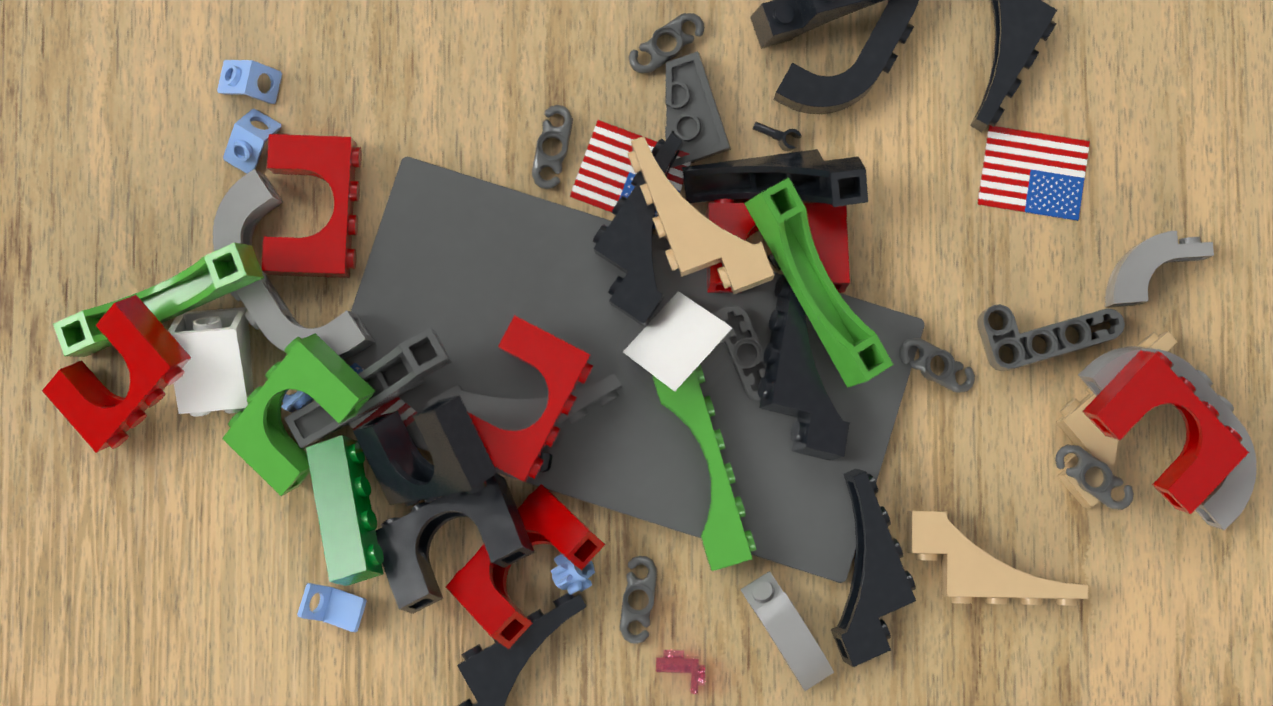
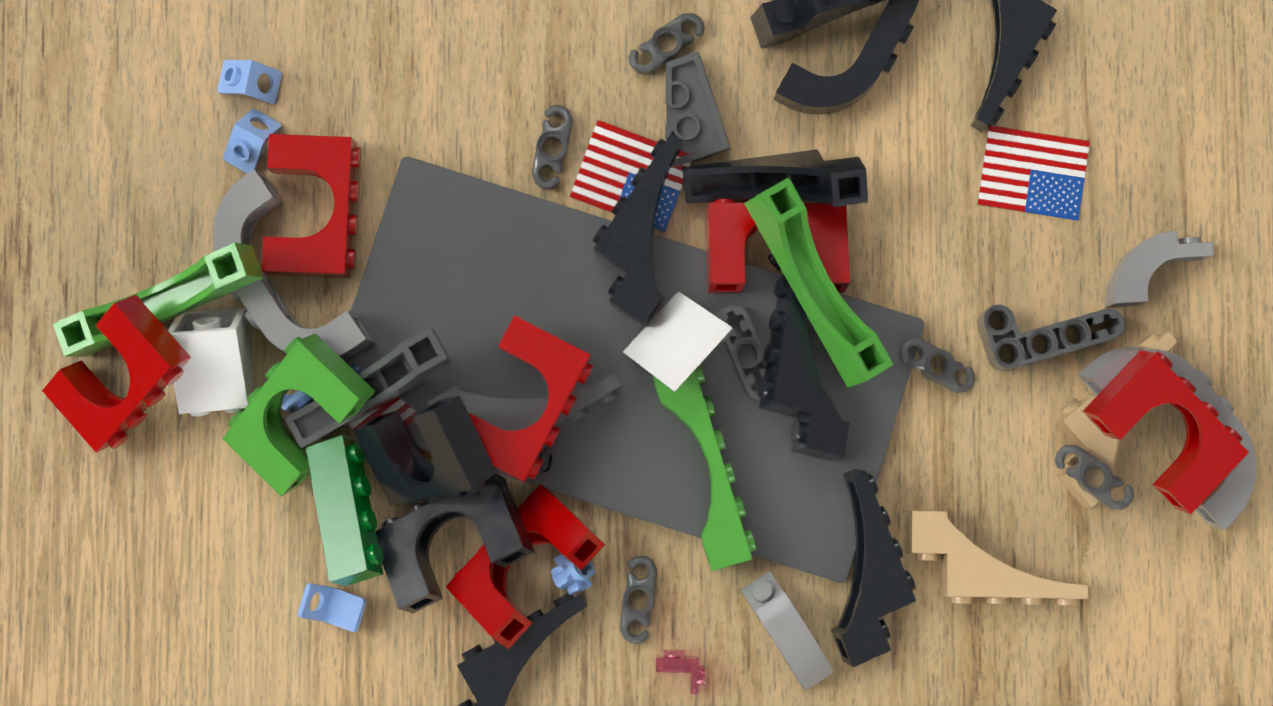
(691, 236): tan arch -> none
(778, 135): black hand -> none

